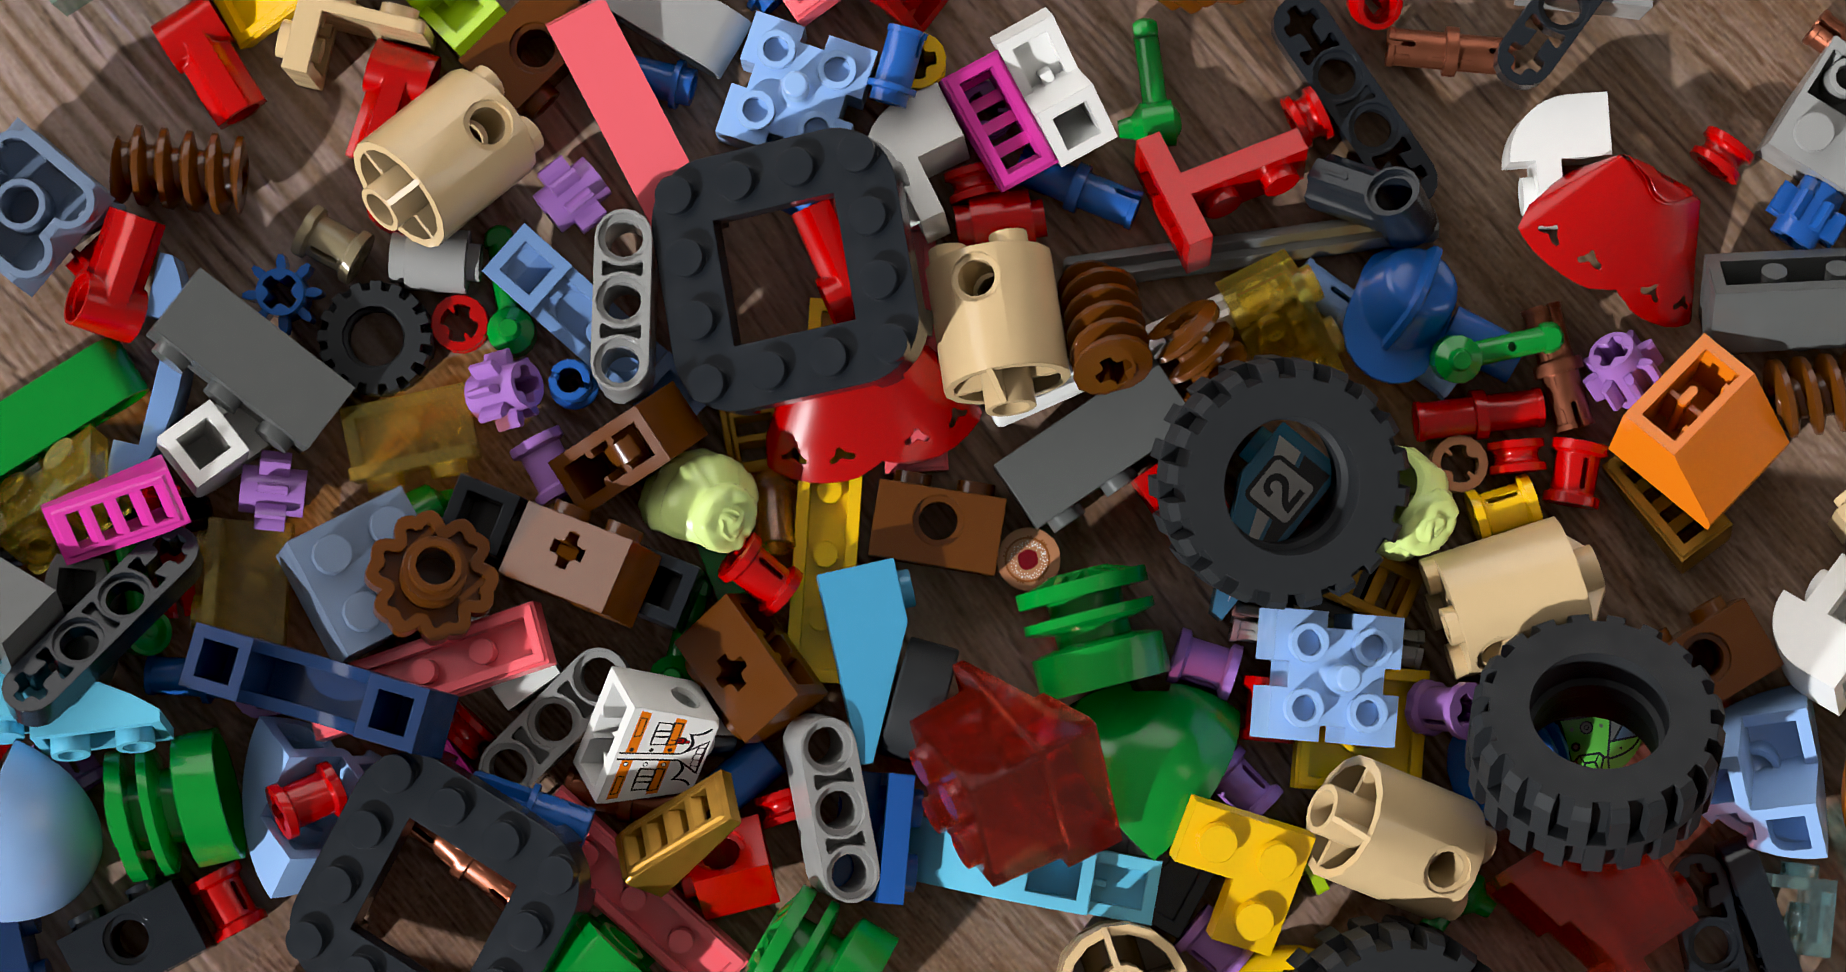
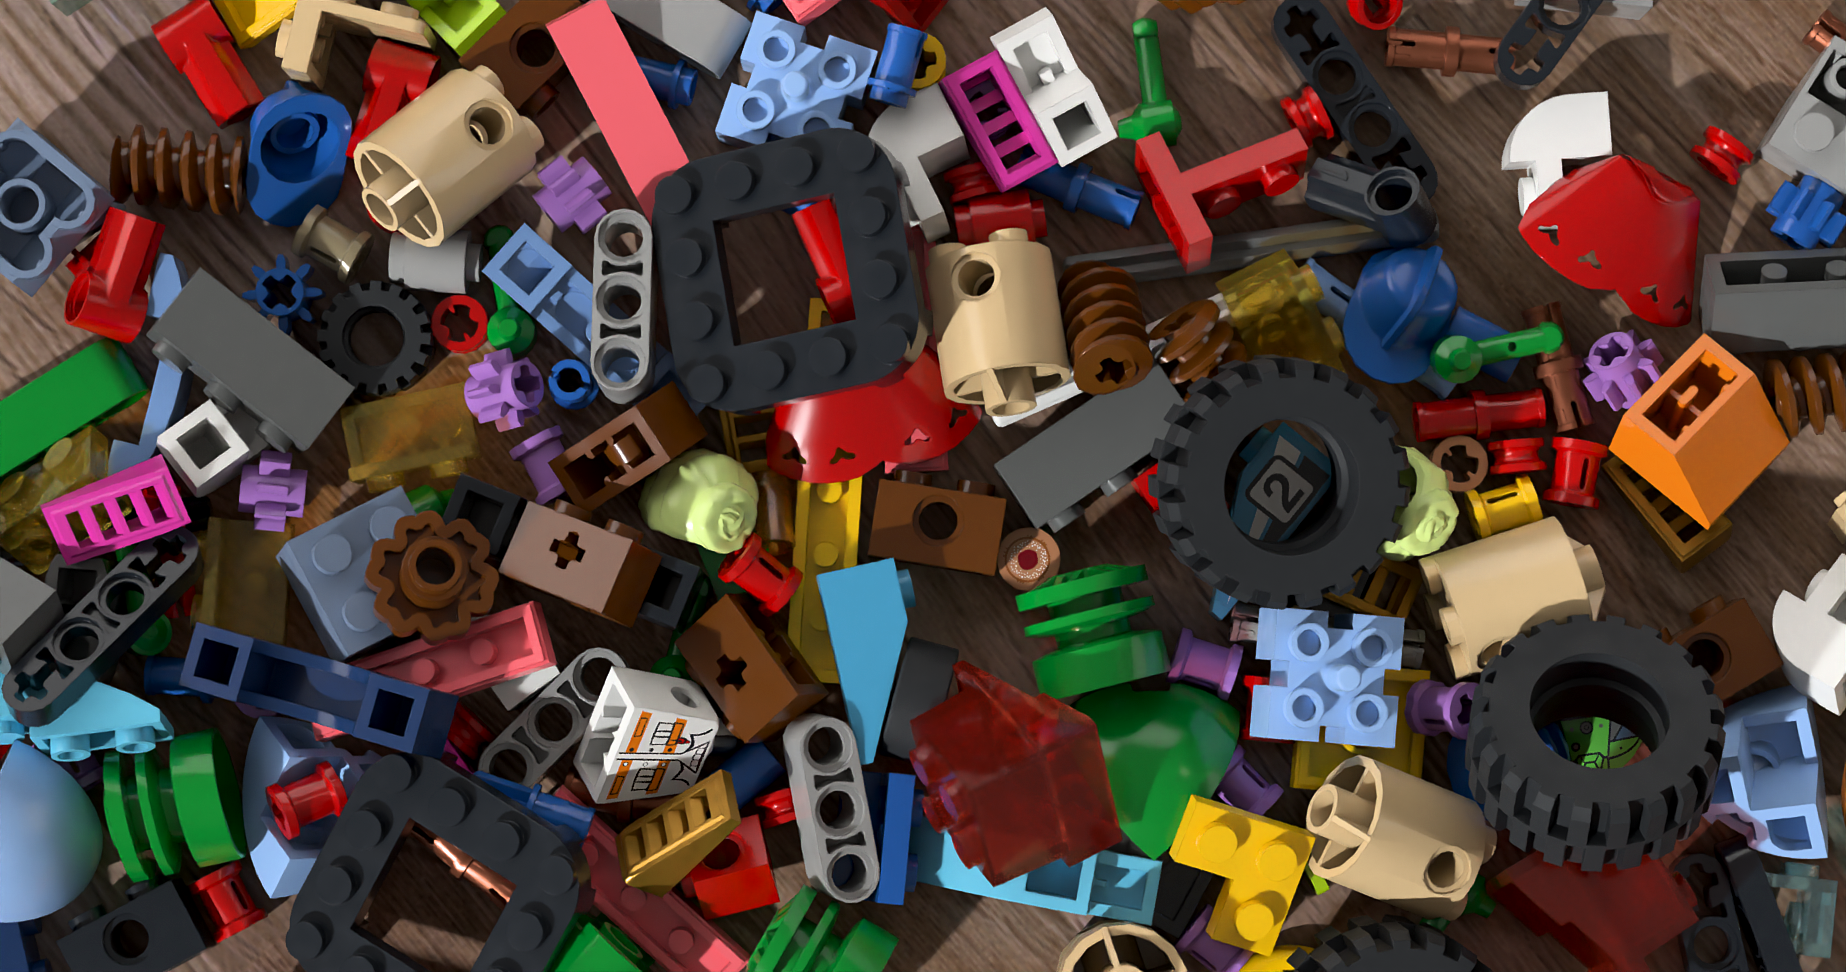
(296, 154): none -> blue piece

